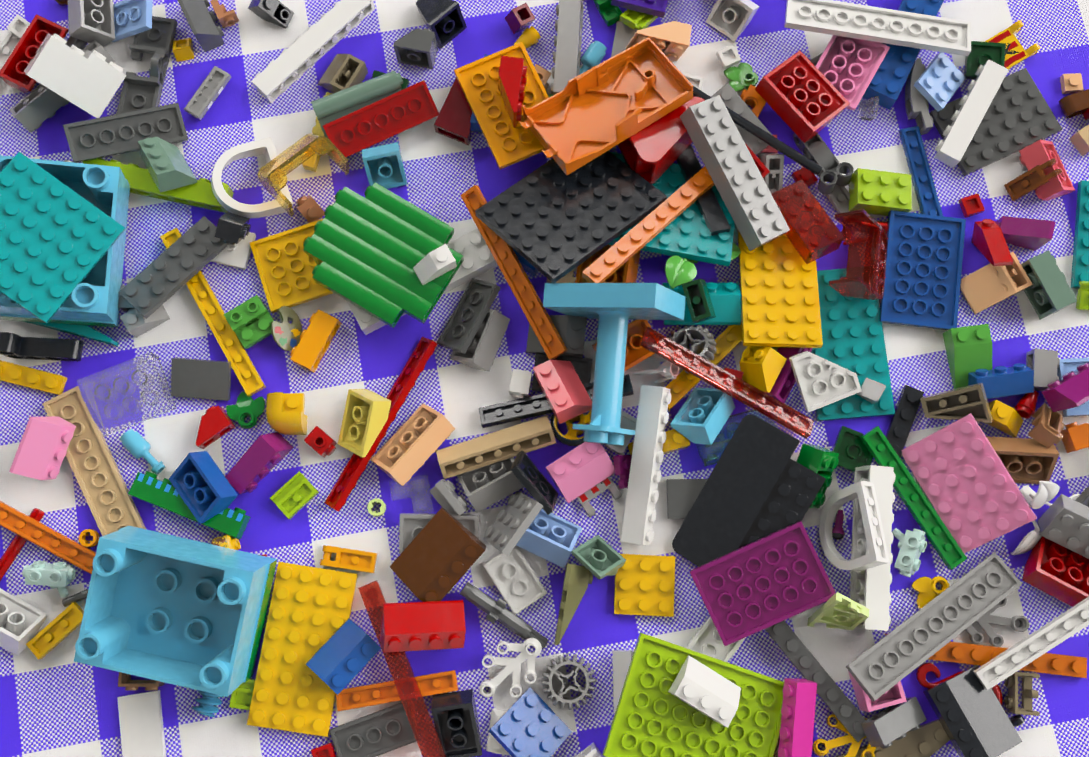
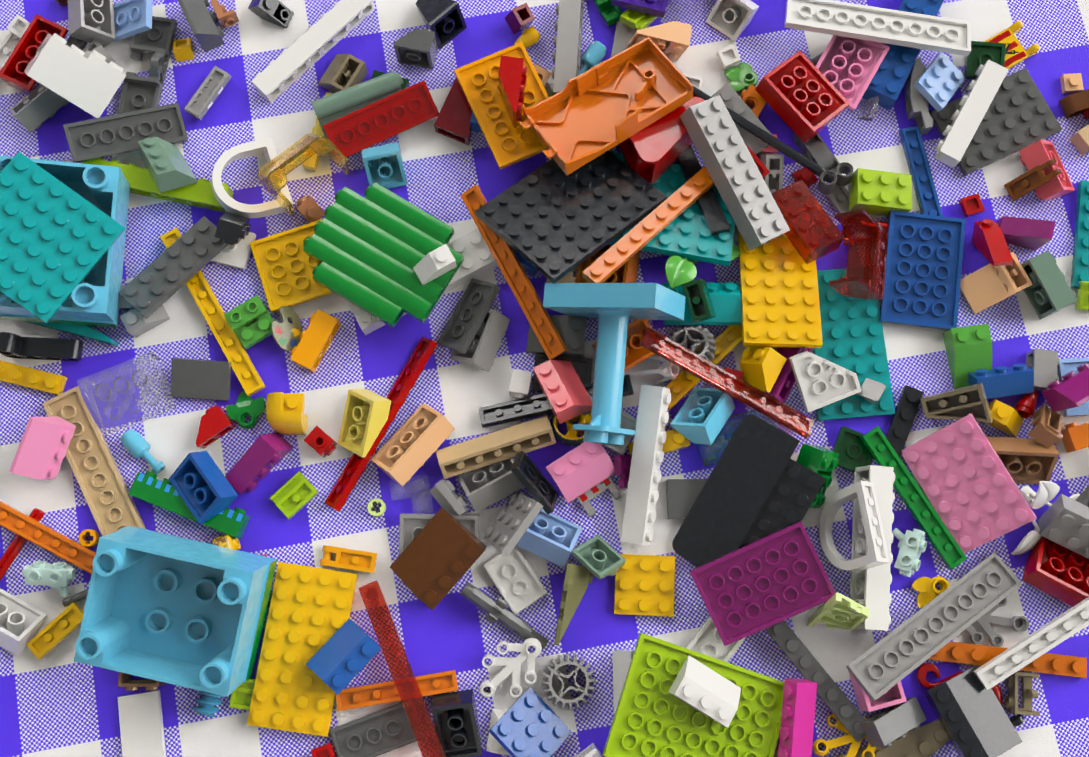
(422, 626): red slope -> none
(837, 531): magenta piece -> none

